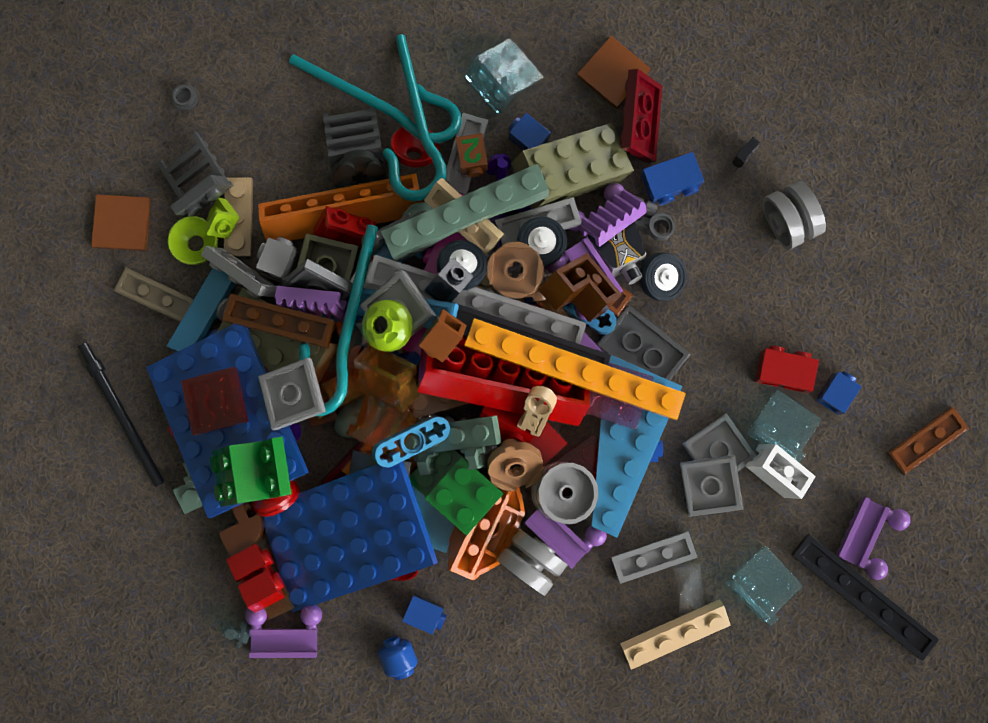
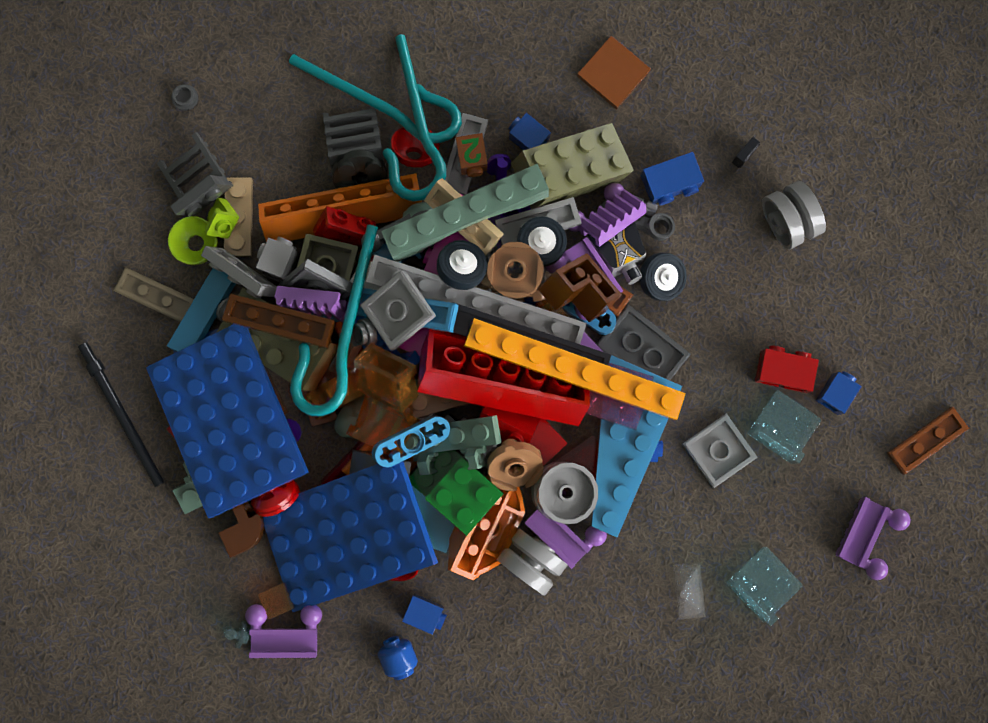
(121, 222): dark orange tile -> none
(214, 401): clear red plate -> none
(250, 472): green bracket -> none
(258, 582): red piece -> none
(291, 394): light grey tile -> none
(399, 325): lime piece -> none
(442, 336): dark orange brick -> none
(449, 282): black bracket -> none
(502, 74): clear light blue bracket -> none
(536, 412): tan piece -> none
(641, 116): dark red plate -> none
(653, 557): light grey plate -> none
(675, 634): tan plate -> none
(711, 485): light grey tile -> none
(779, 469): white brick -> none
(865, 597): black plate -> none

